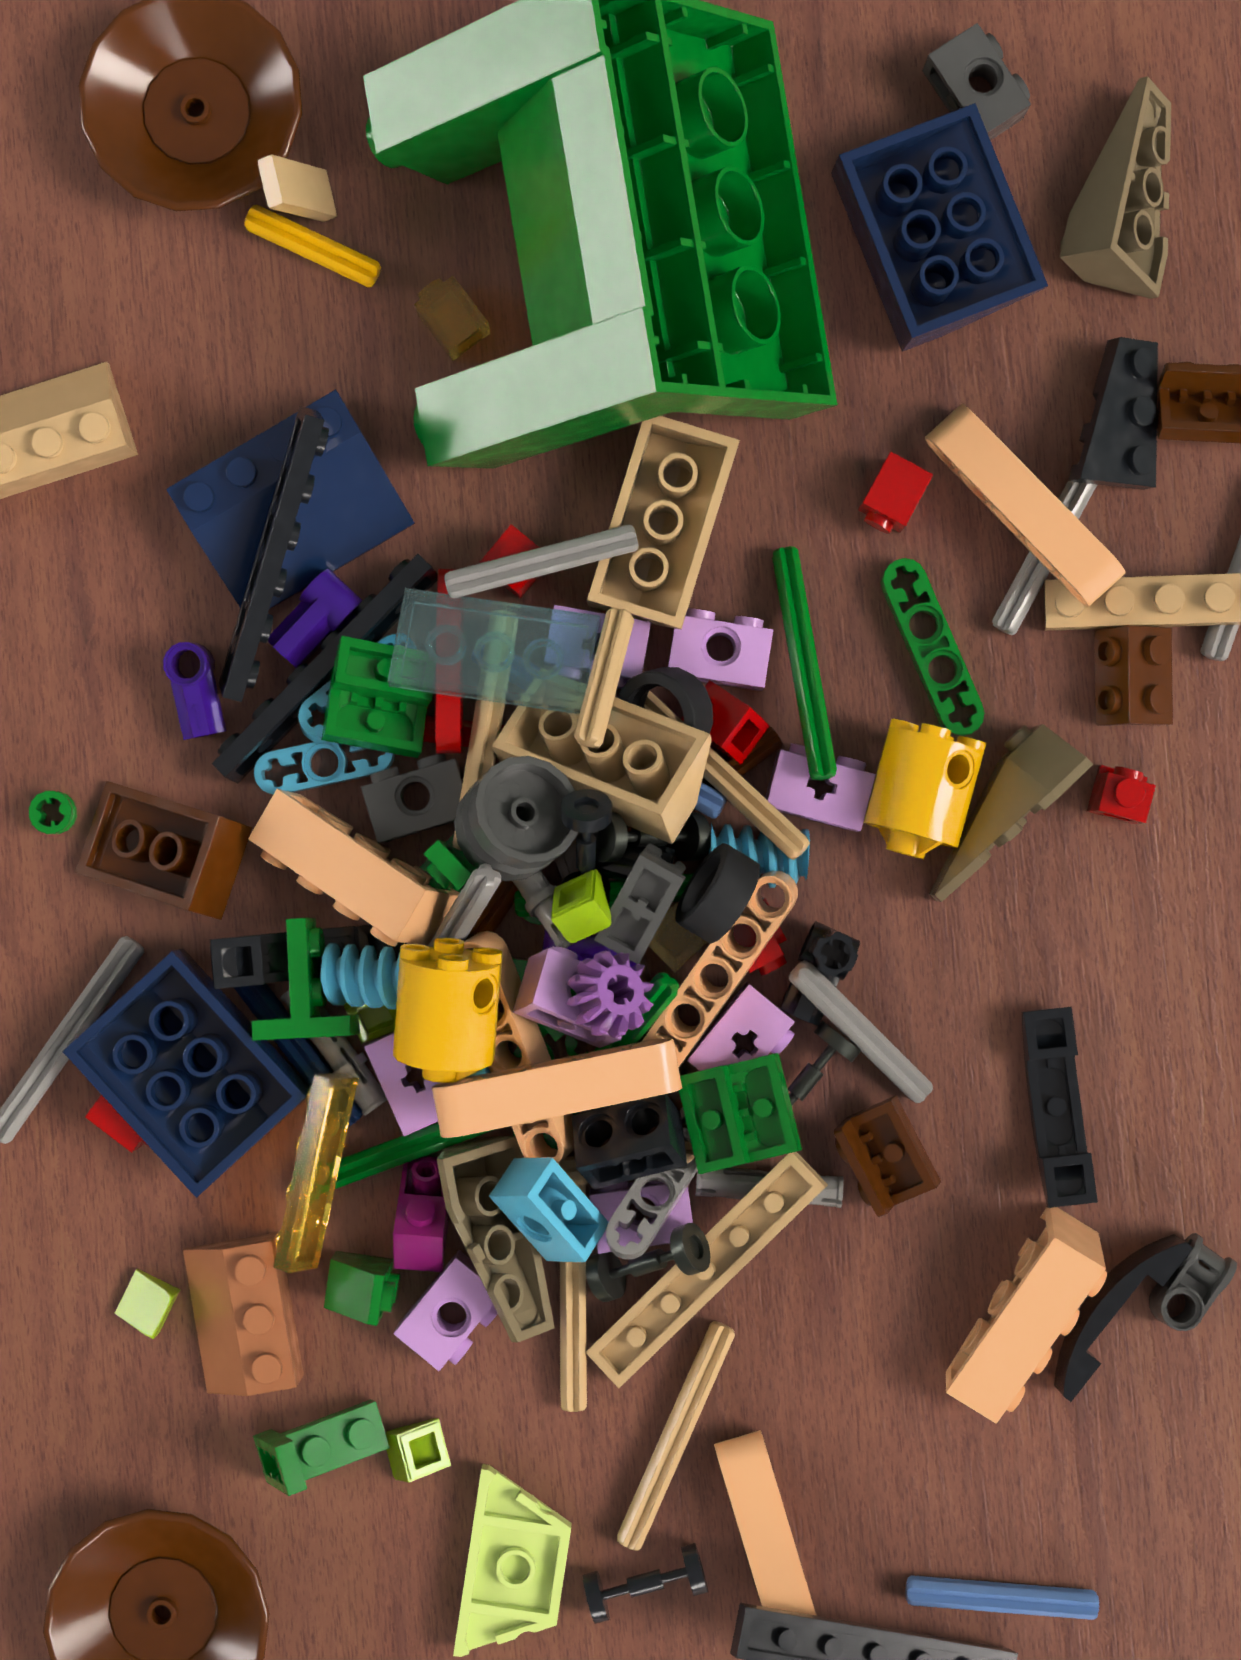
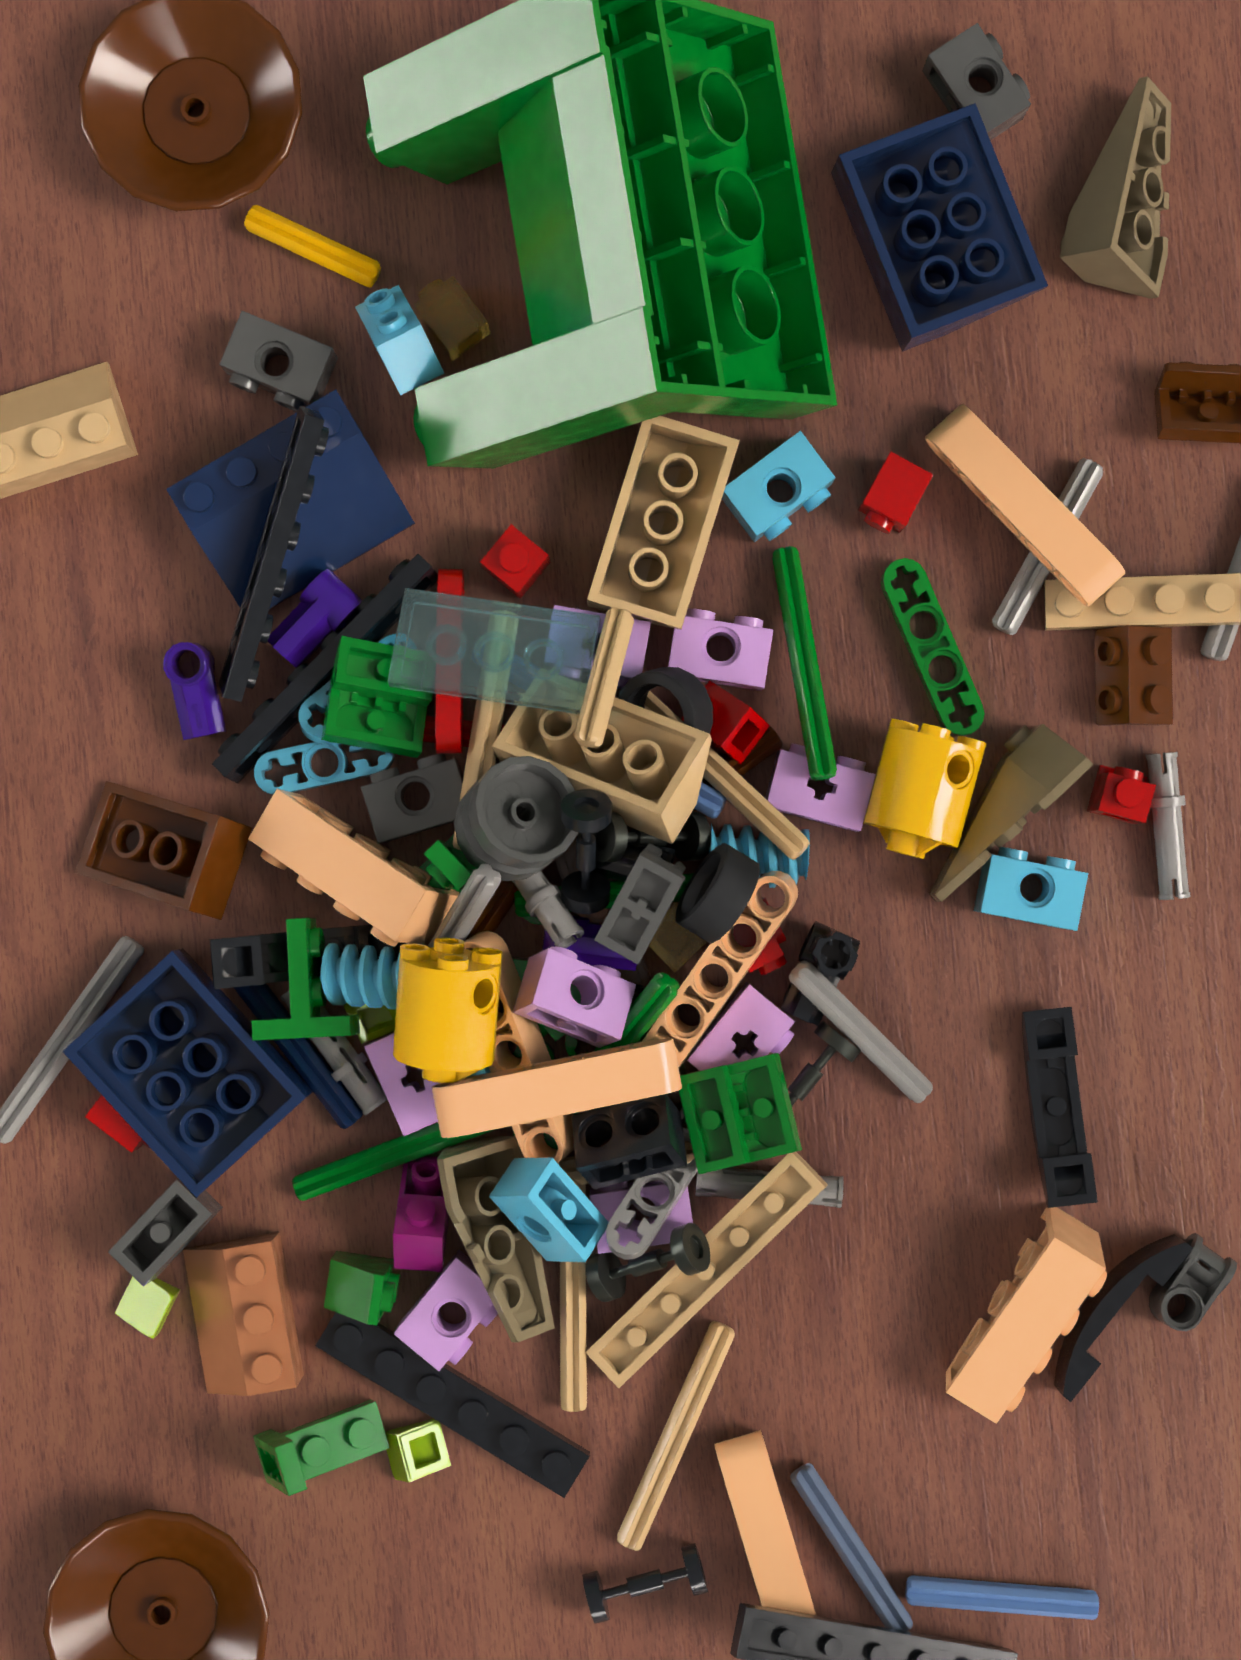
(38, 816): green bush -> none
(164, 1231): none -> dark grey brick
(257, 341): none -> dark grey brick
(296, 188): tan tile -> none
(315, 1172): clear yellow plate -> none
(399, 339): none -> medium azure brick
(456, 1402): none -> black plate
(511, 1565): yellowish green wing -> none
(541, 561): light grey axle -> none
(581, 907): lime slope -> none
(609, 994): medium lavender gear -> none
(792, 462): none -> medium azure brick
(850, 1548): none -> sand blue axle
(885, 1155): reddish brown bracket -> none
(1060, 896): none -> medium azure brick
(1123, 426): black wing -> none
(1168, 826): none -> light grey pin

